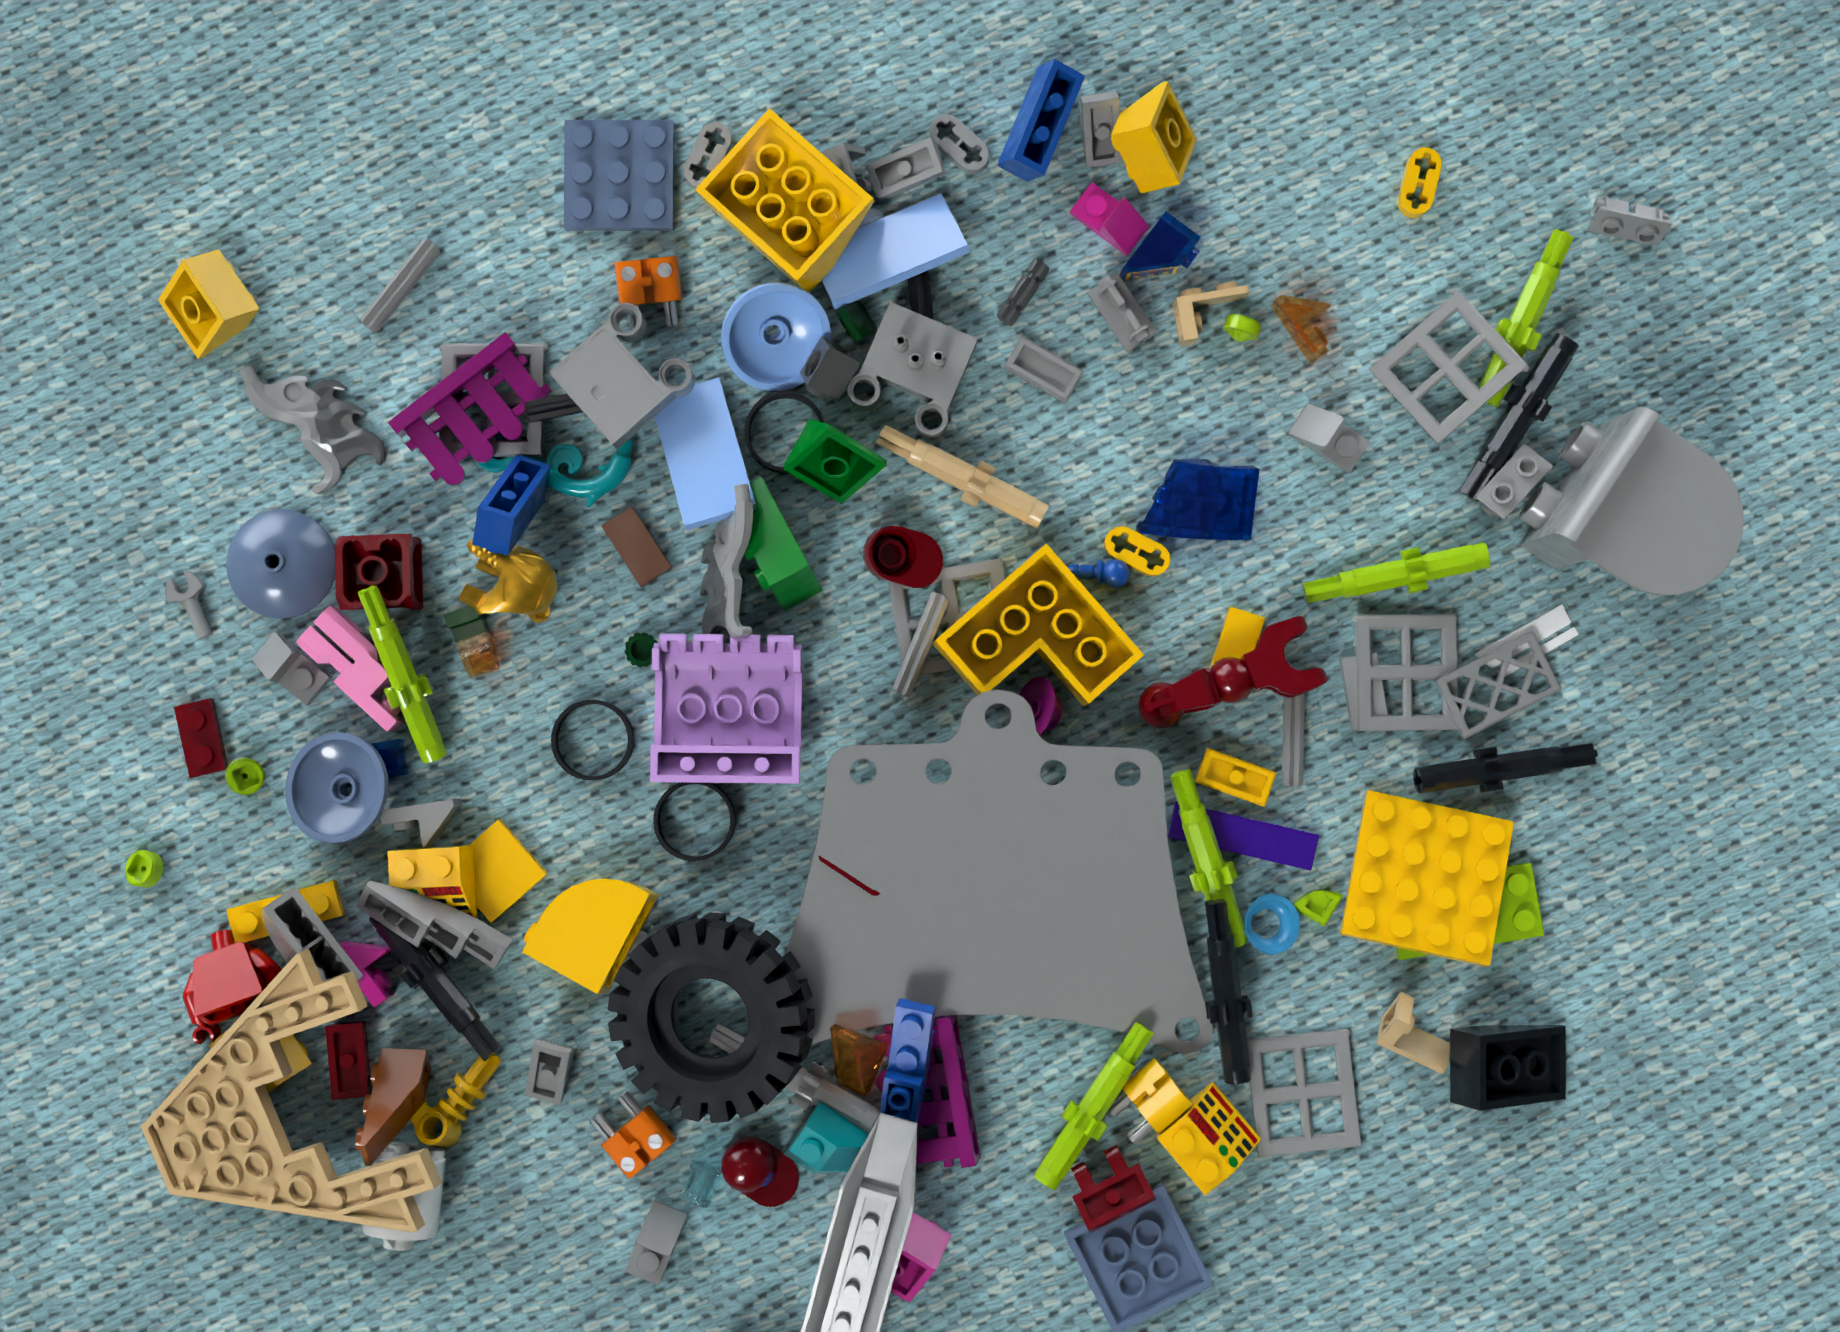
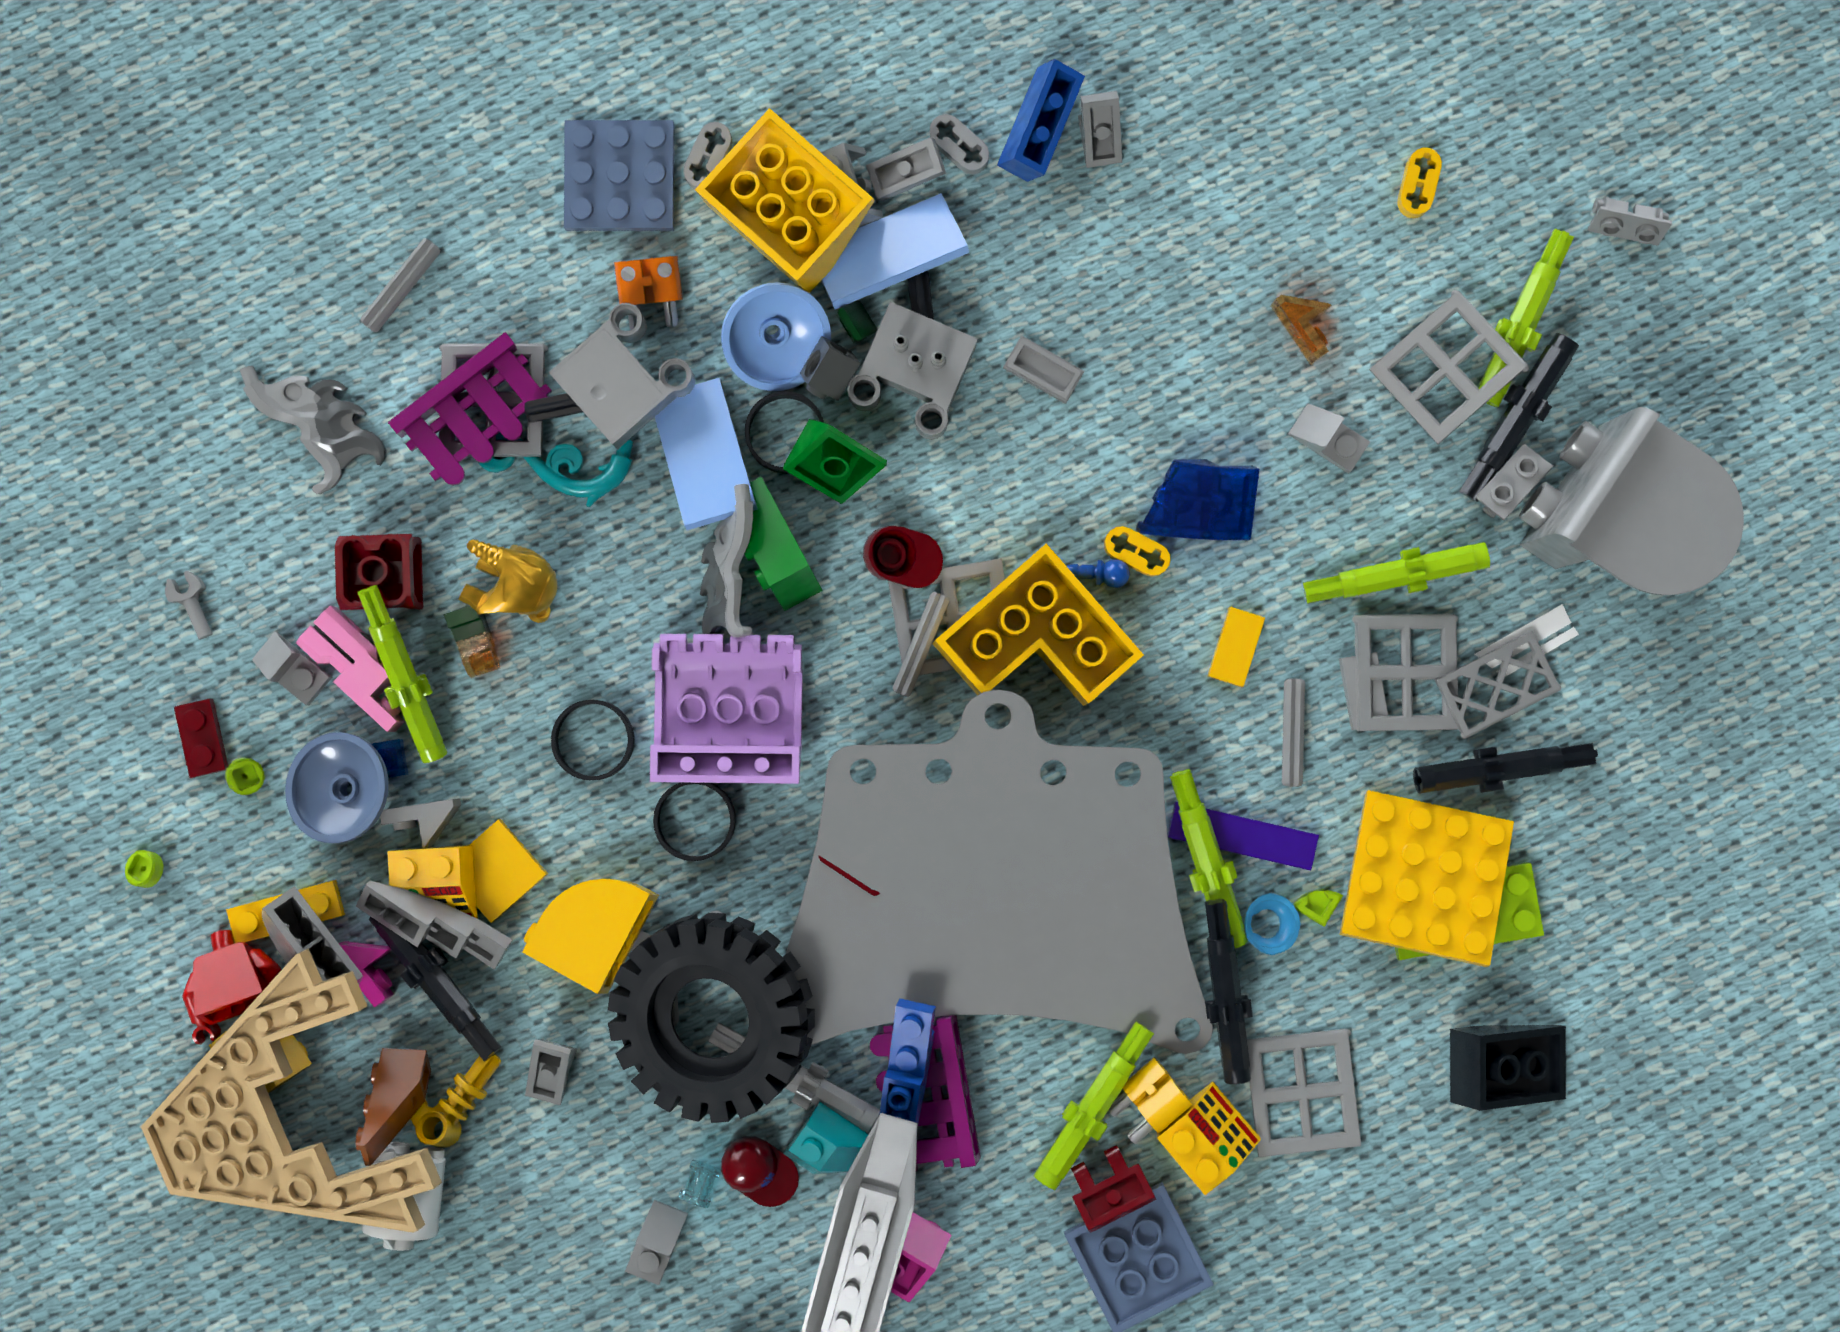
(207, 302): yellow slope -> none
(304, 567): sand blue dish -> none
(348, 1060): dark red plate -> none
(511, 505): blue brick -> none
(636, 546): reddish brown tile -> none
(637, 1140): orange piece -> none
(640, 649): dark green piece -> none
(856, 1058): clear orange slope -> none
(975, 482): tan piece -> none
(1023, 292): dark grey axle -> none
(1044, 703): magenta piece -> none
(1109, 218): dark pink slope -> none
(1121, 312): light grey hinge -> none
(1154, 139): yellow slope -> none
(1162, 250): clear blue slope -> none
(1189, 322): tan bracket -> none
(1233, 679): dark red piece -> none
(1235, 777): yellow plate -> none
(1242, 327): lime tile -> none
(1402, 1037): tan bracket -> none

